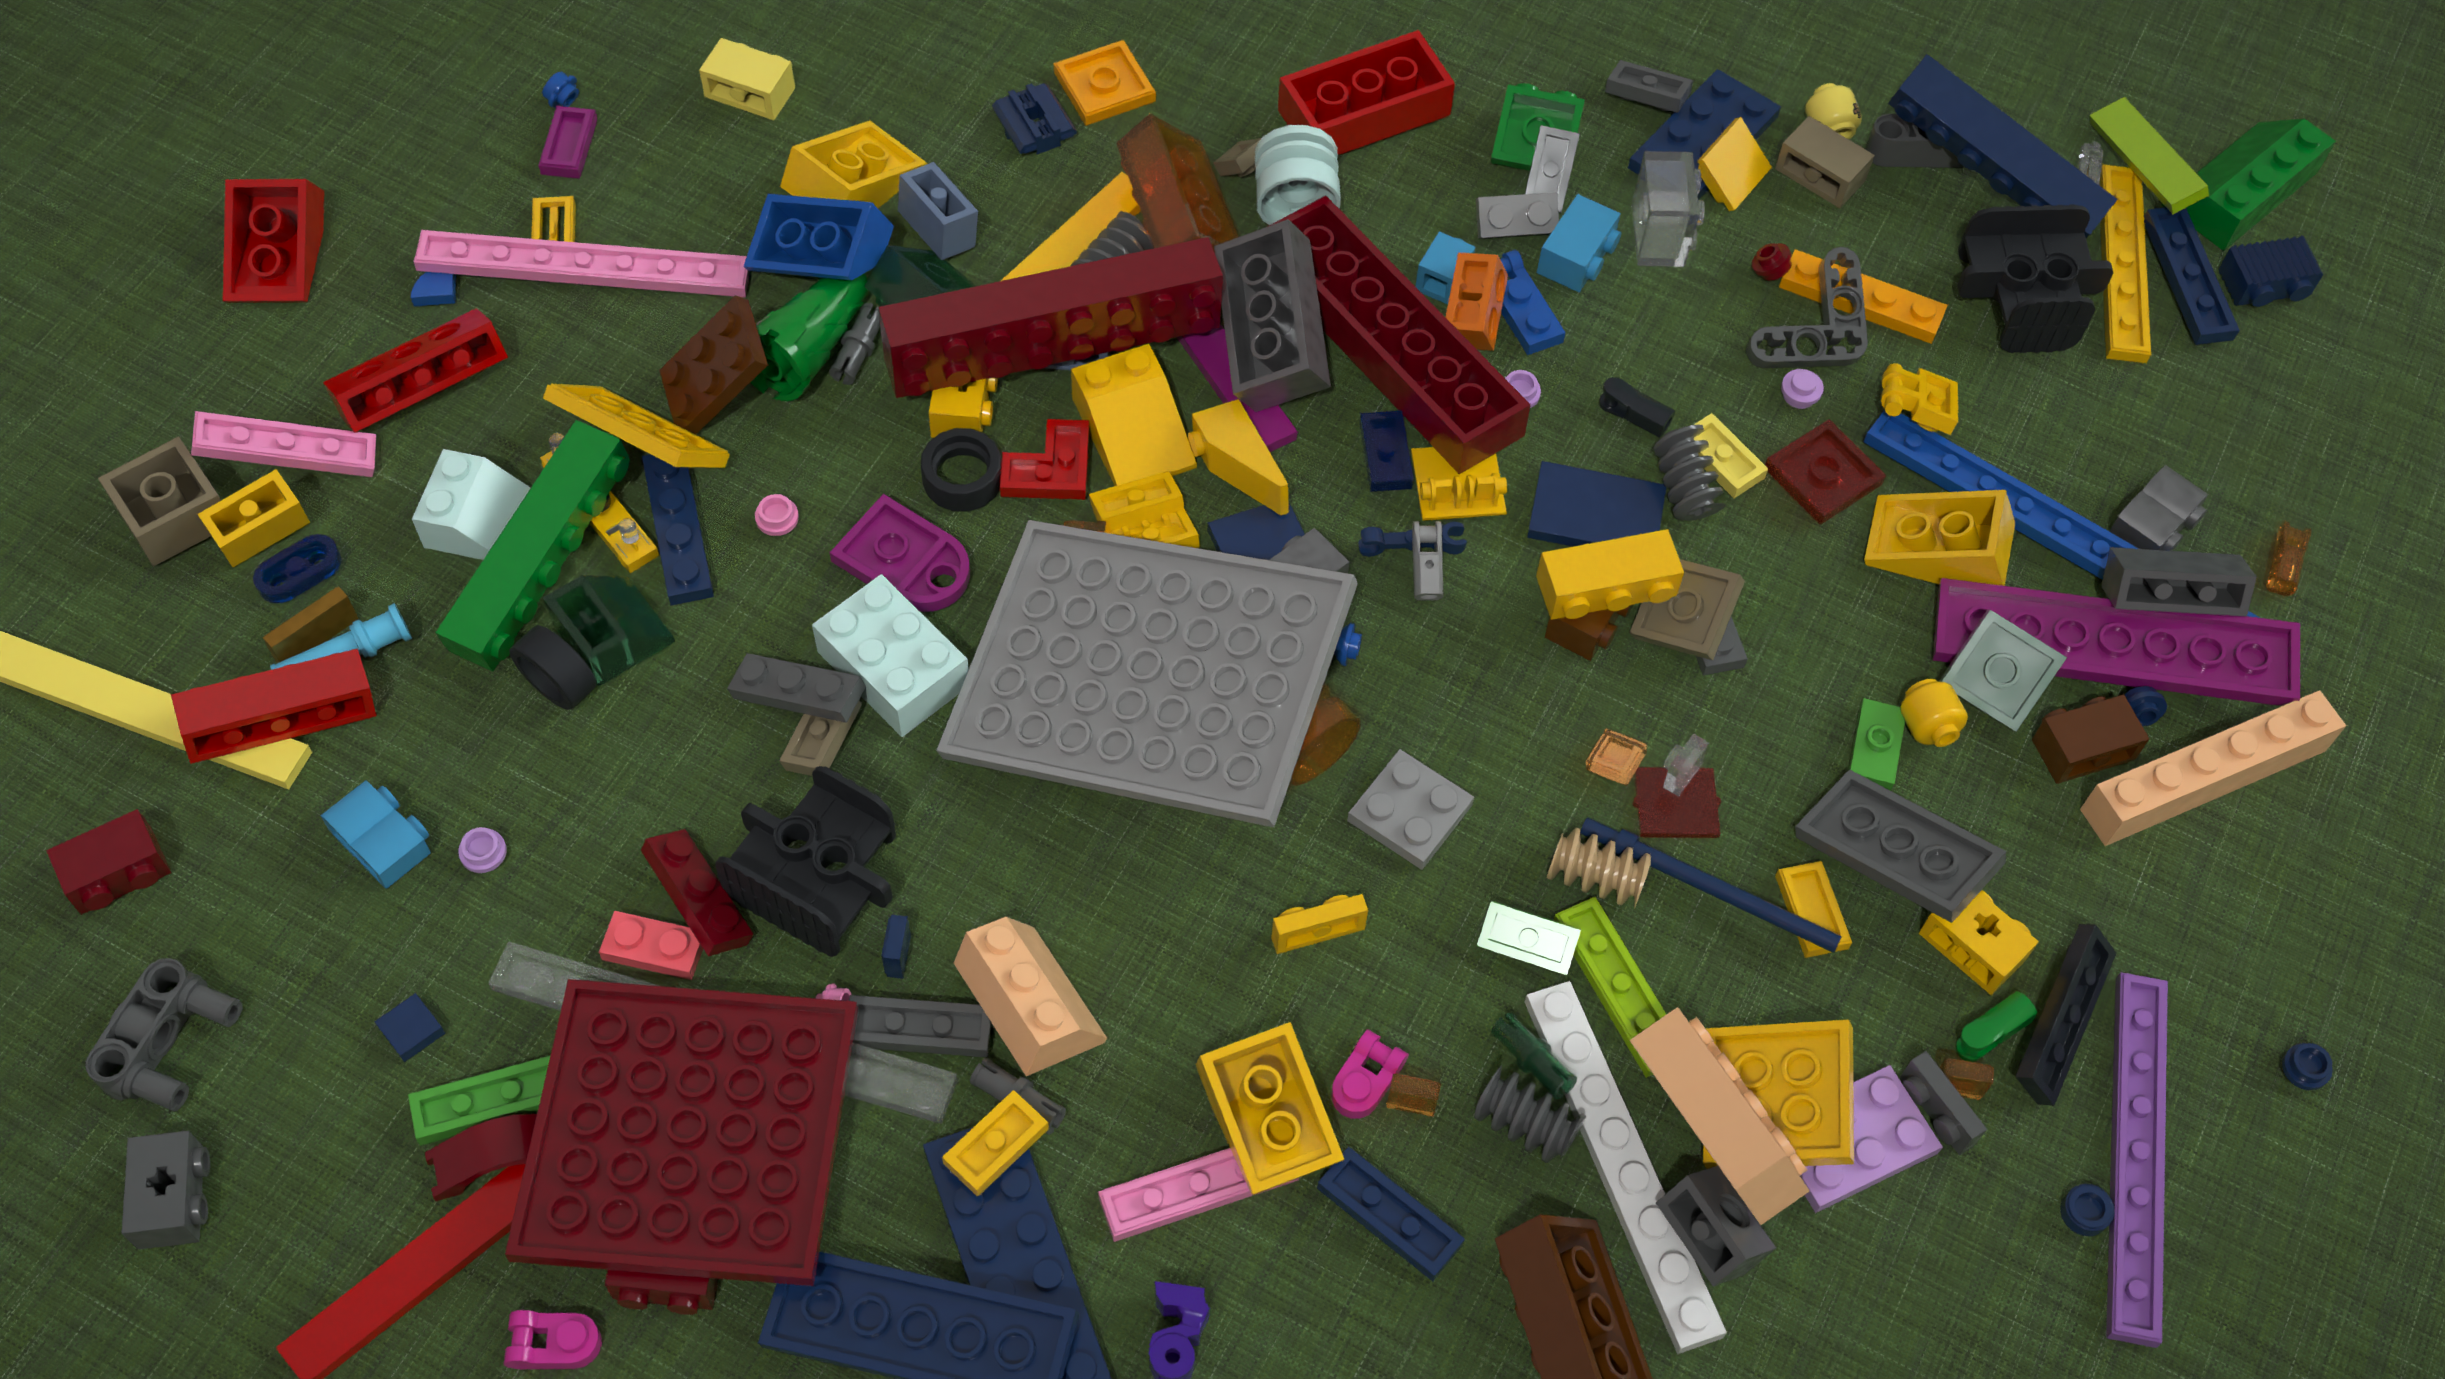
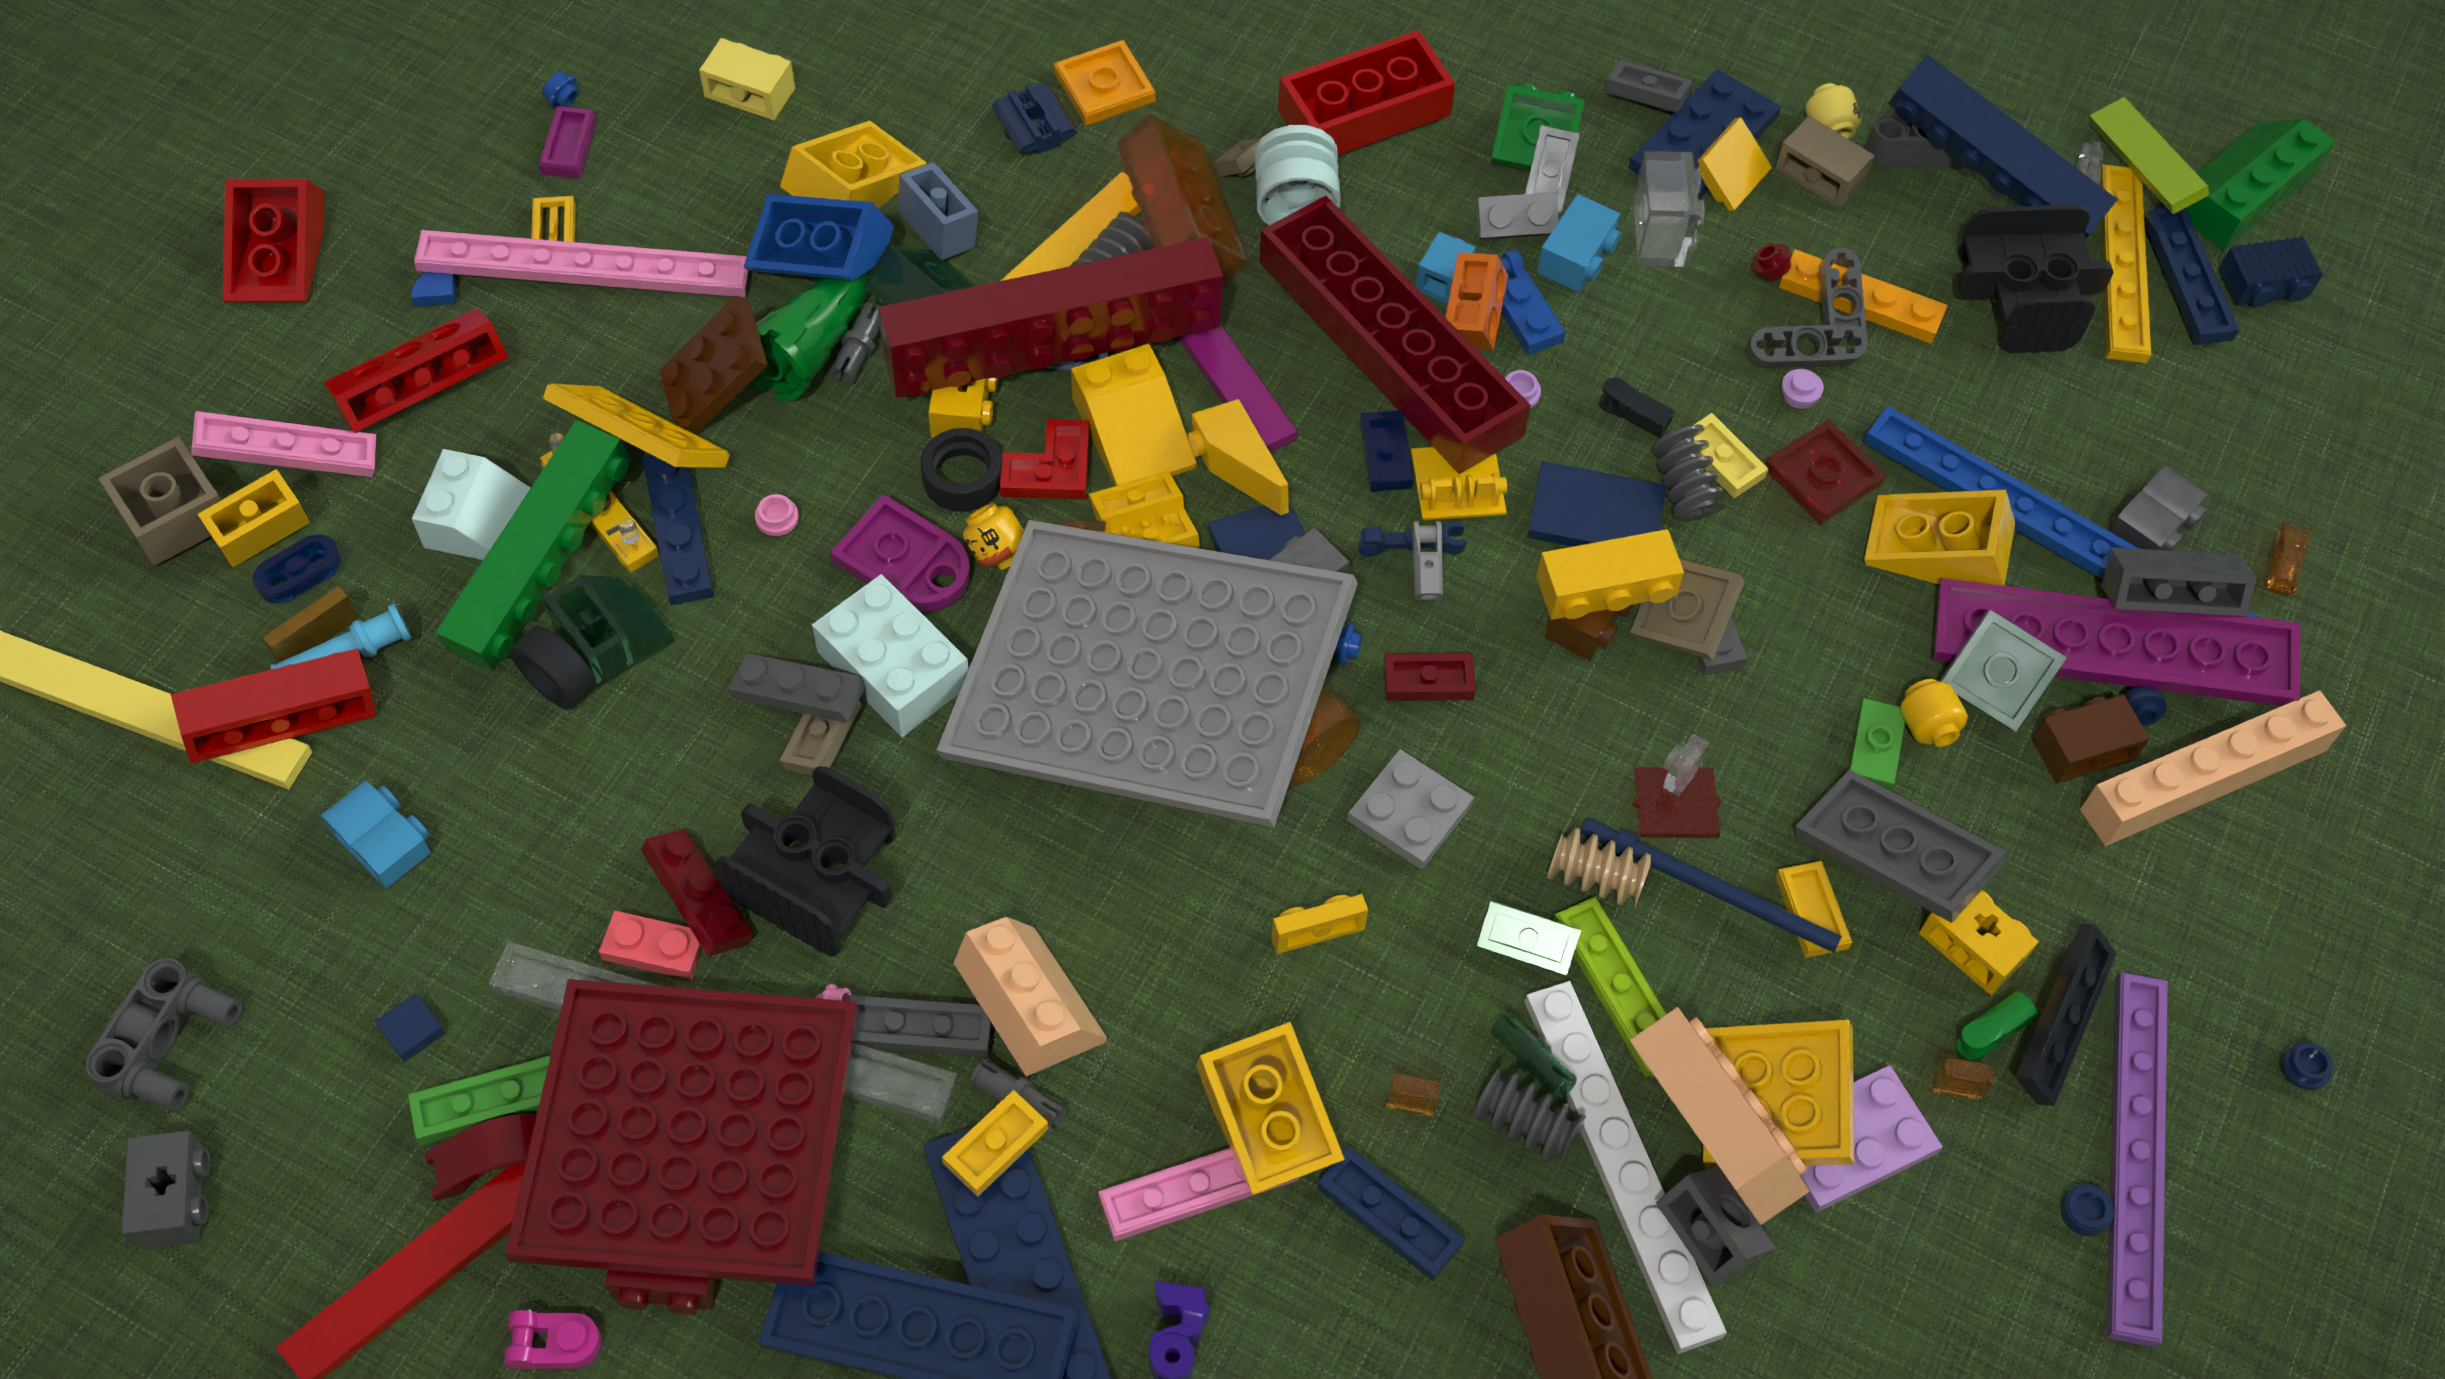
(108, 862): dark red brick -> none
(482, 850): lavender plate -> none
(896, 946): dark blue tile -> none
(993, 535): none -> yellow head
(1272, 316): flat silver brick -> none
(1358, 1090): dark pink plate -> none
(1429, 677): none -> dark red plate
(1616, 757): clear orange tile -> none
(1925, 394): yellow plate -> none
(1950, 1113): dark grey plate -> none

